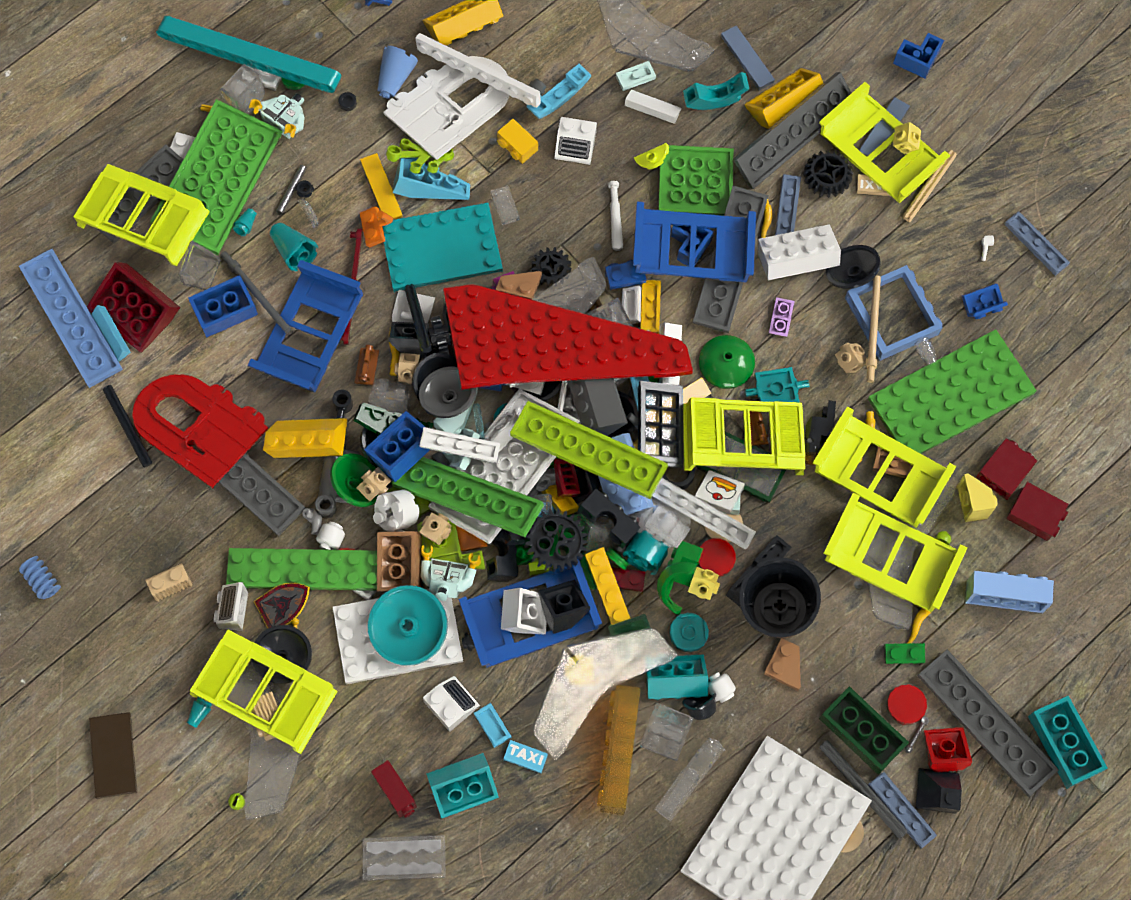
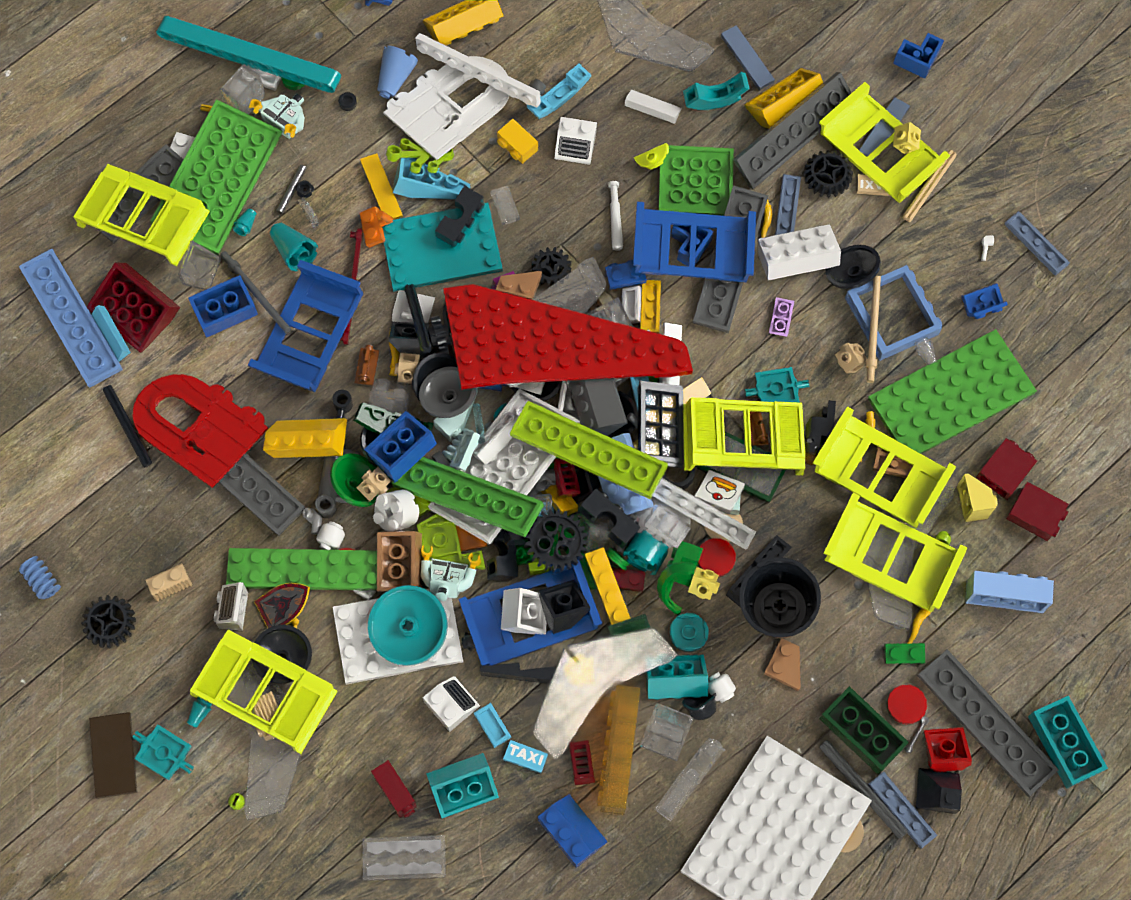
(94, 616): none -> black gear
(163, 752): none -> teal plate
(436, 534): tan brick -> none
(453, 230): none -> black arch
(459, 445): white tile -> none
(513, 672): none -> black slope
(572, 830): none -> blue slope
(582, 775): none -> dark red slope
(635, 75): light aqua plate -> none
(722, 371): green dish -> none

